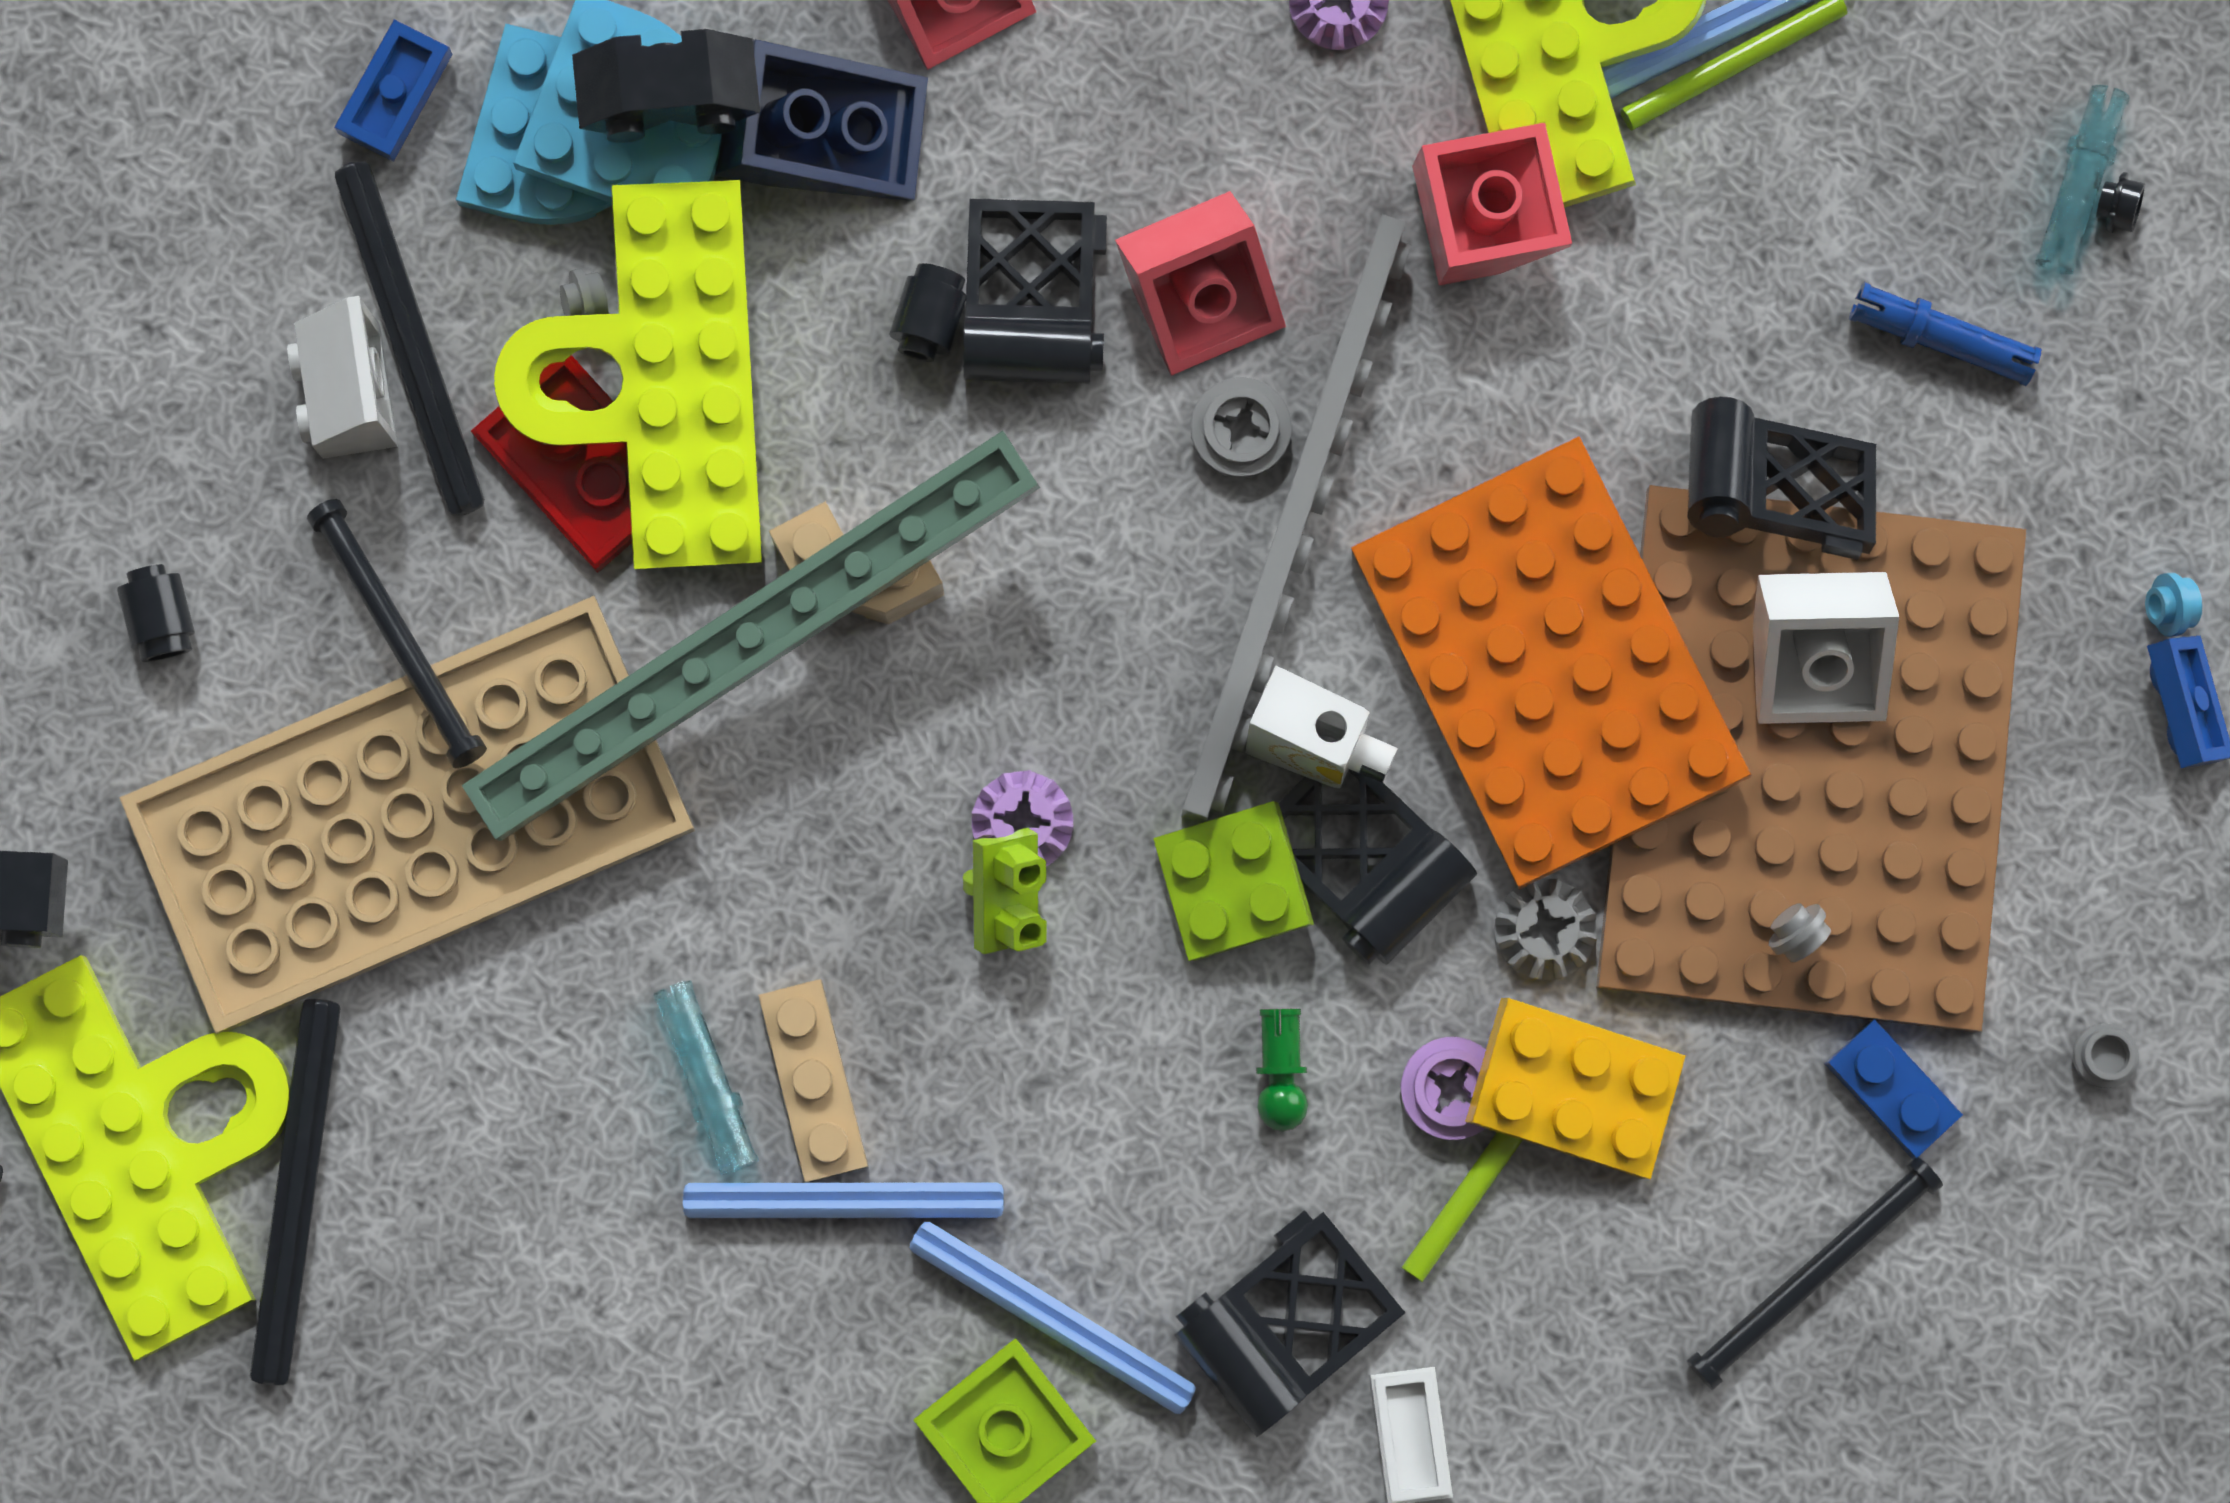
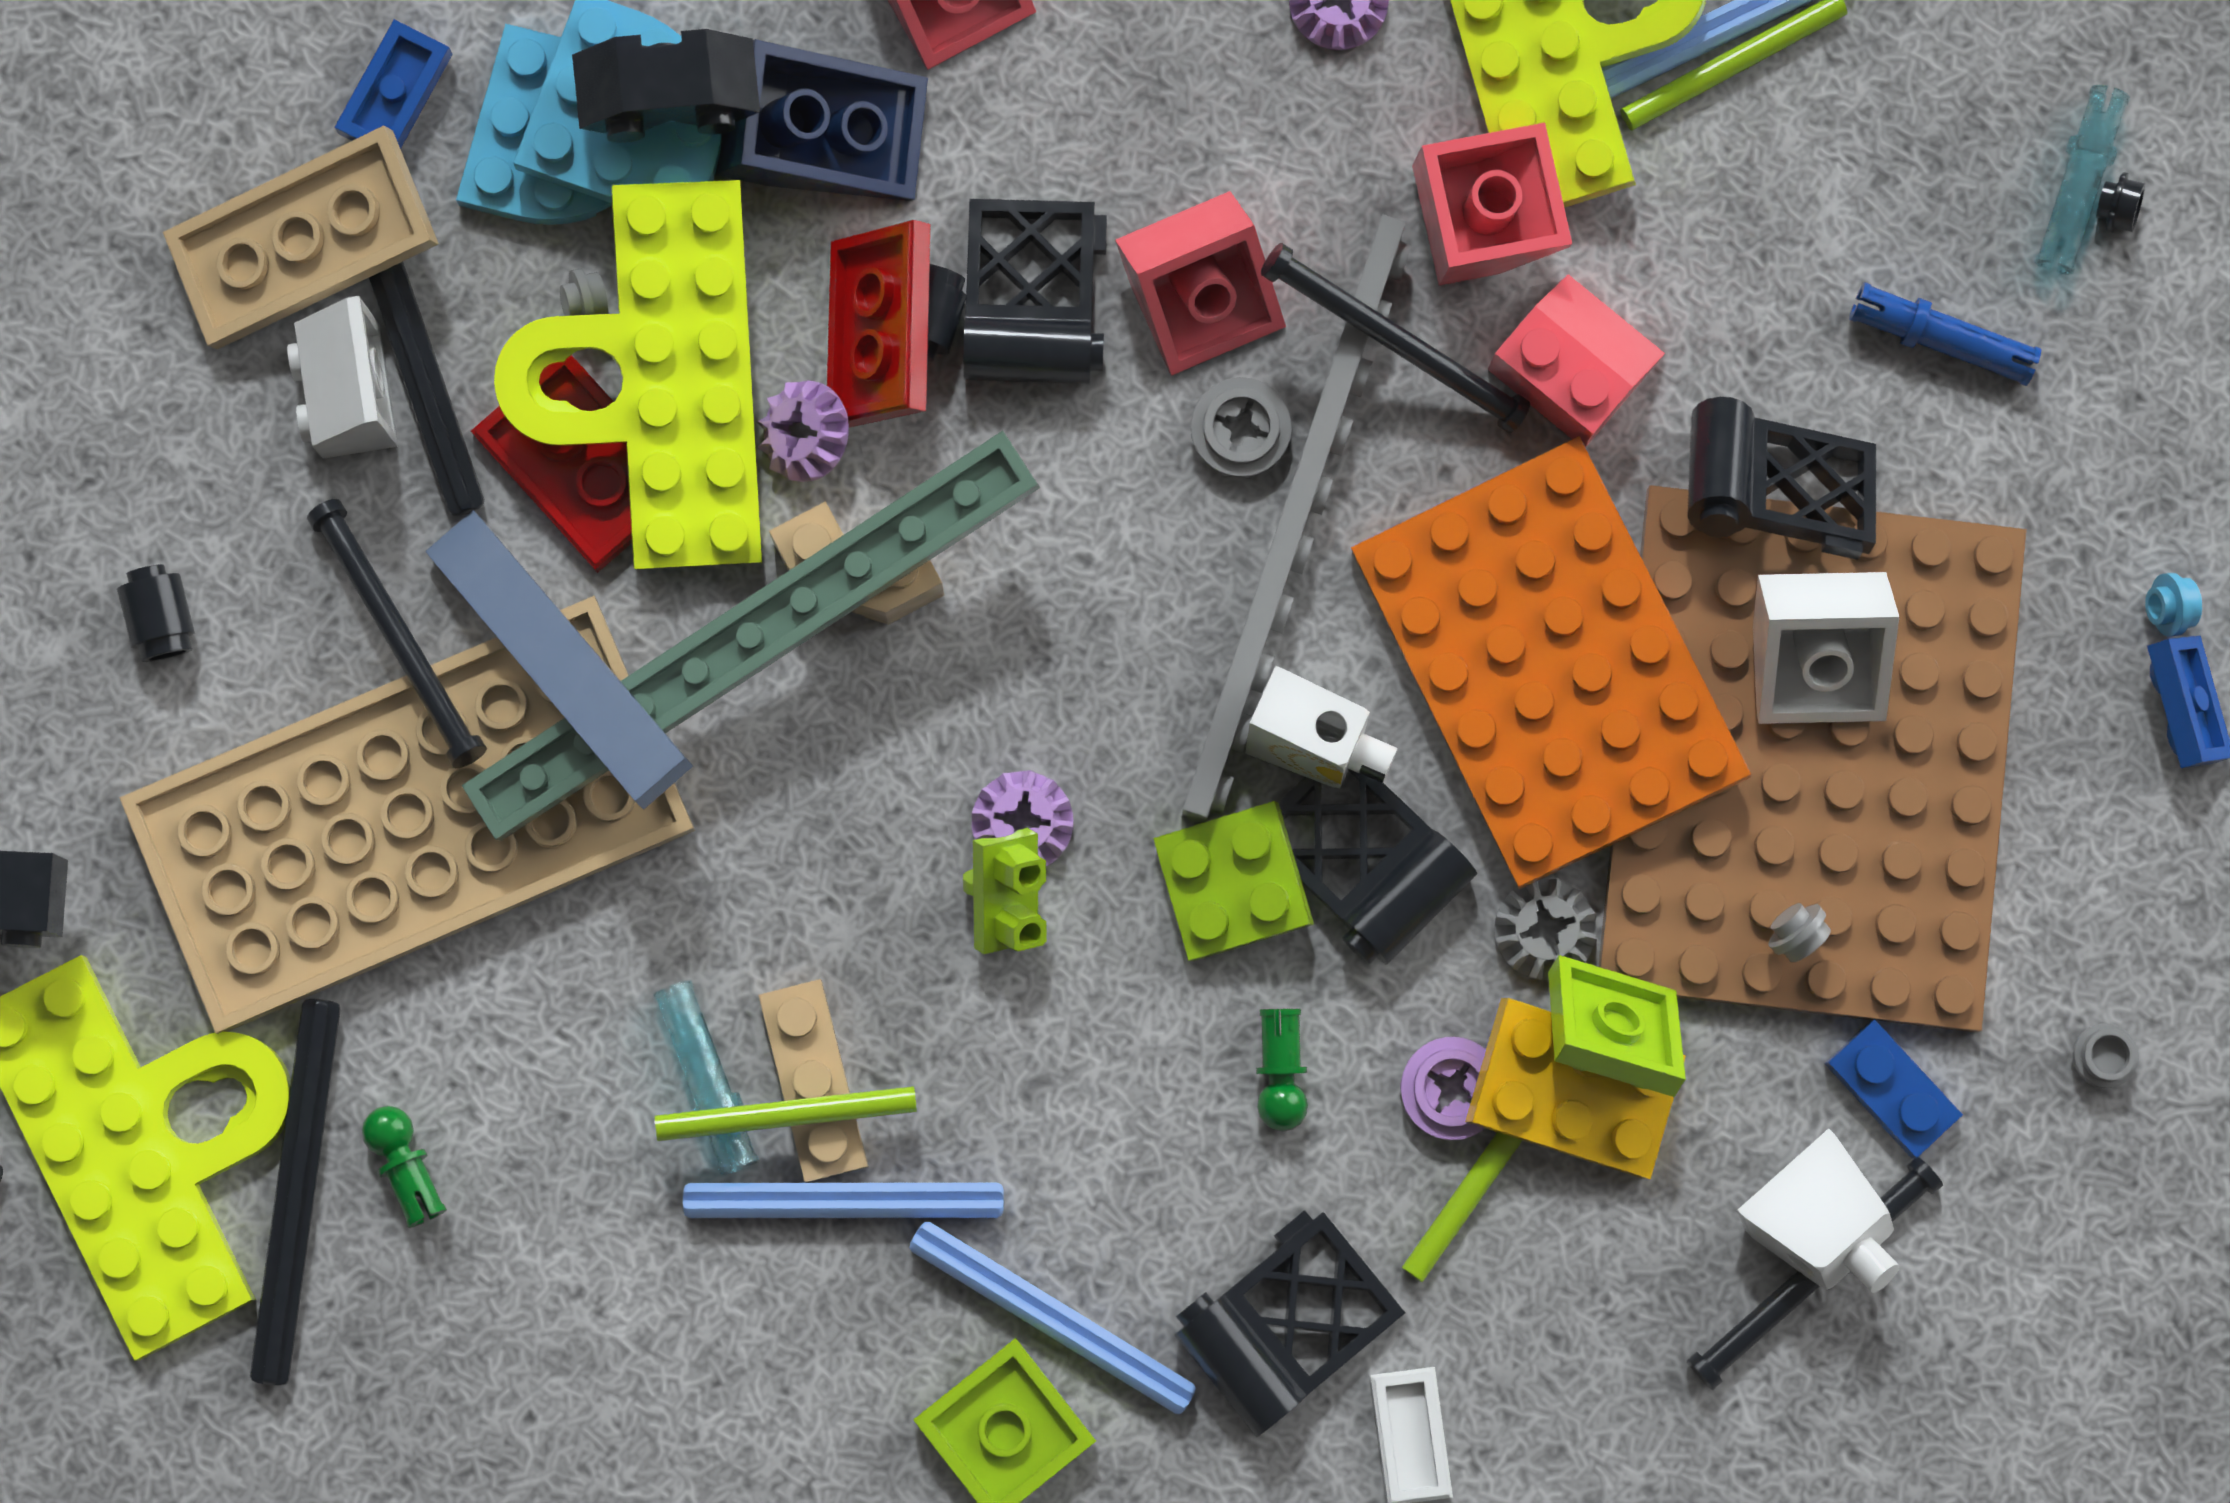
(300, 237): none -> tan plate
(388, 1134): none -> green pin
(559, 660): none -> sand blue tile
(785, 1113): none -> lime bar
(813, 406): none -> lavender gear
(880, 322): none -> red tile
(1282, 266): none -> black bar
(1574, 360): none -> coral slope
(1616, 1026): none -> lime plate
(1823, 1218): none -> white torso

